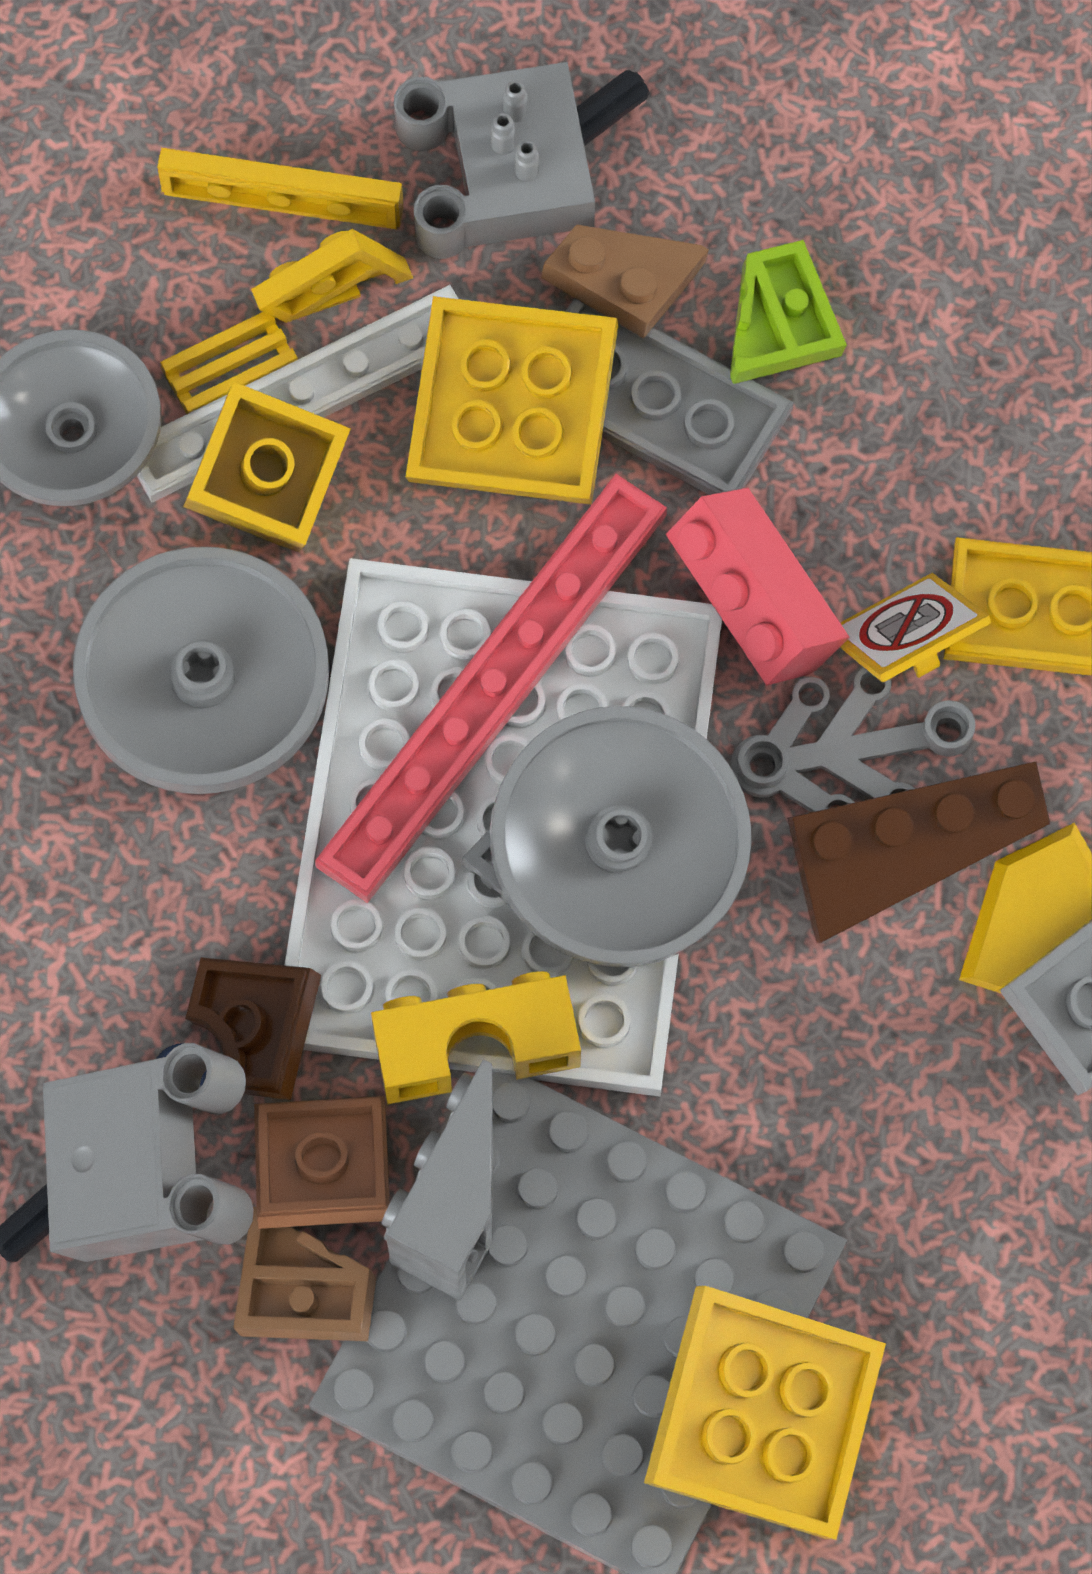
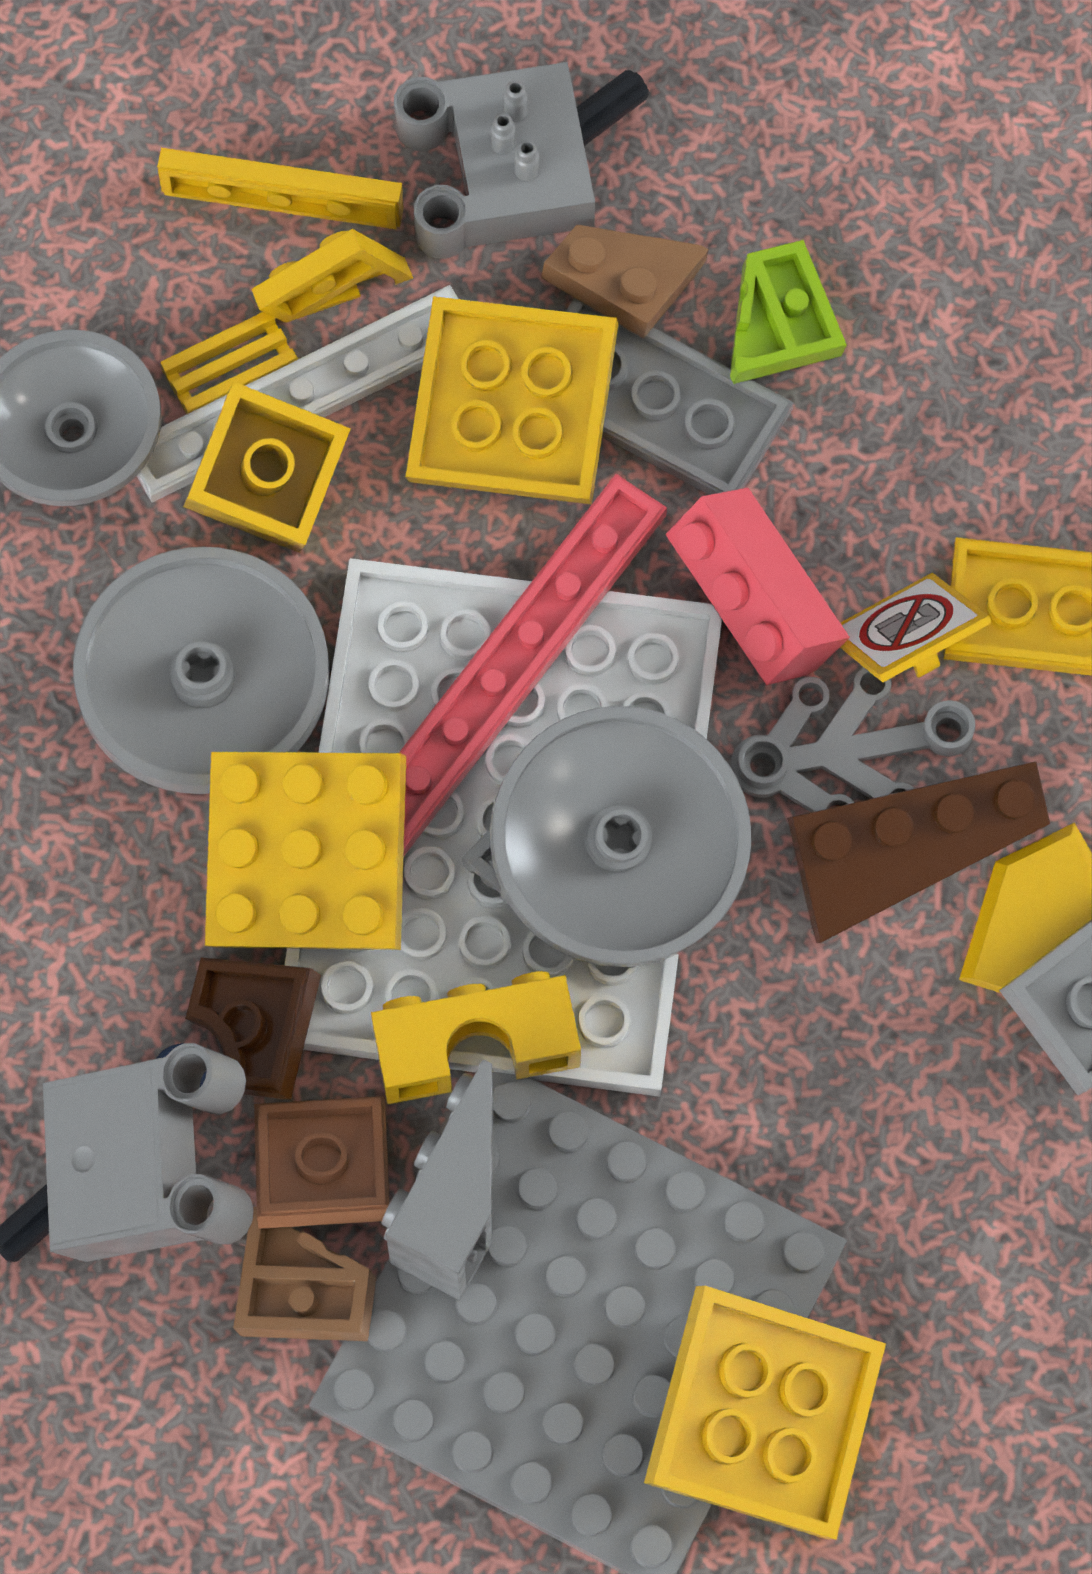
(305, 850): none -> yellow plate

